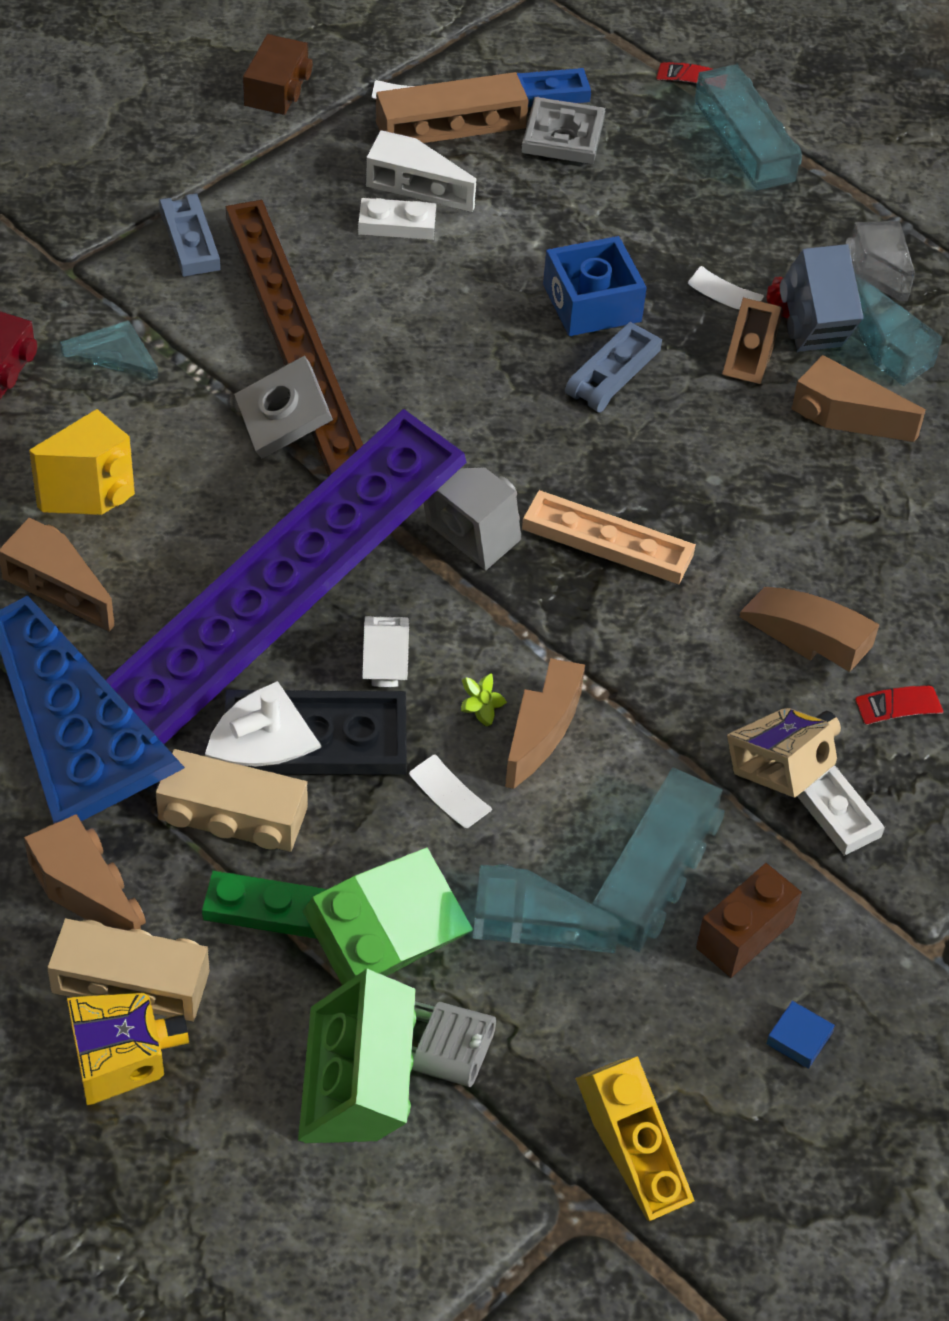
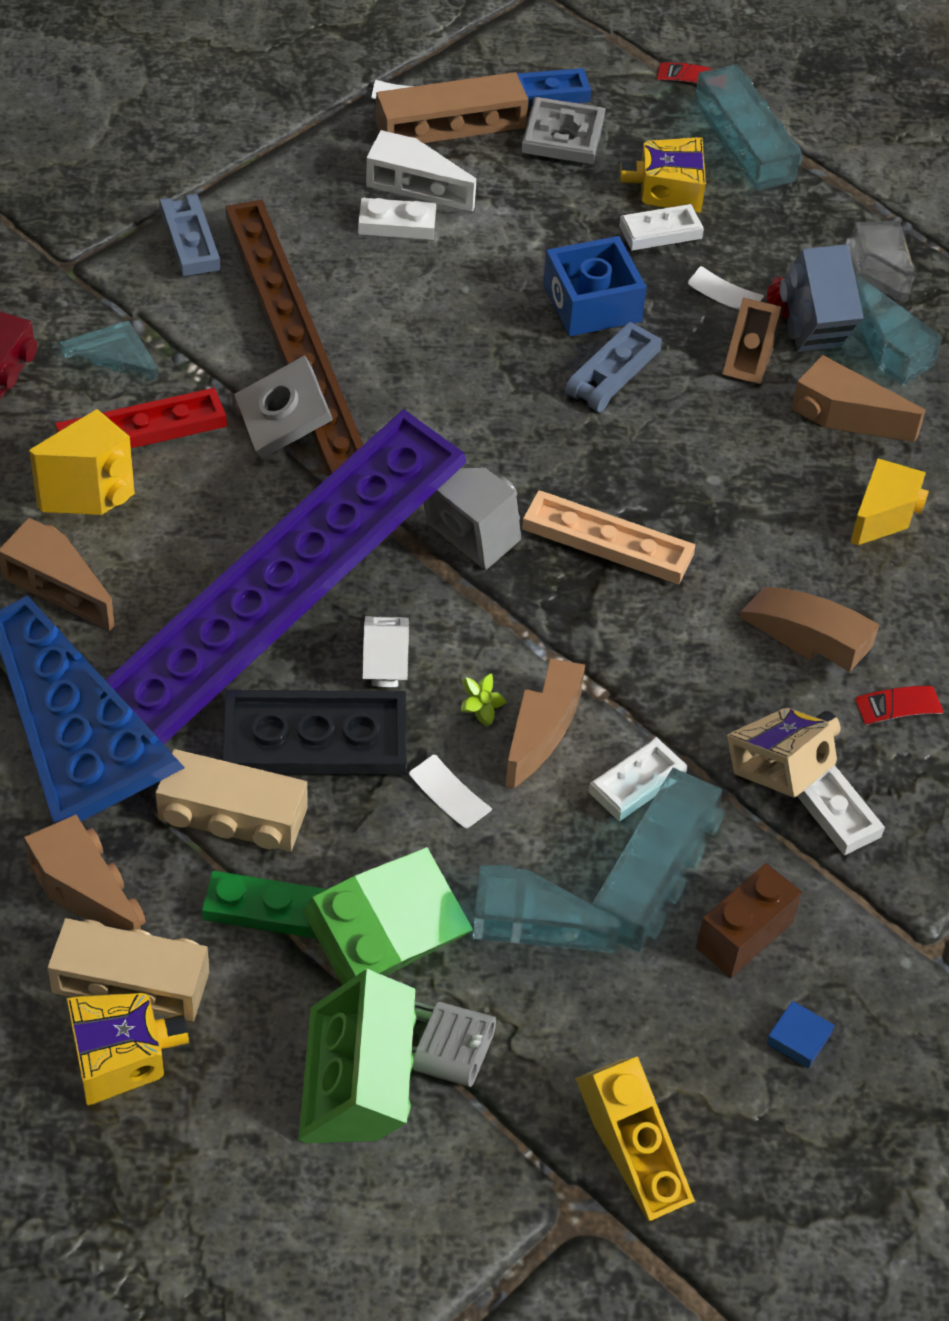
(166, 418): none -> red plate
(262, 731): white shield -> none
(276, 74): reddish brown brick -> none
(635, 779): none -> white plate
(661, 227): none -> white plate
(669, 173): none -> yellow torso
(889, 501): none -> yellow slope

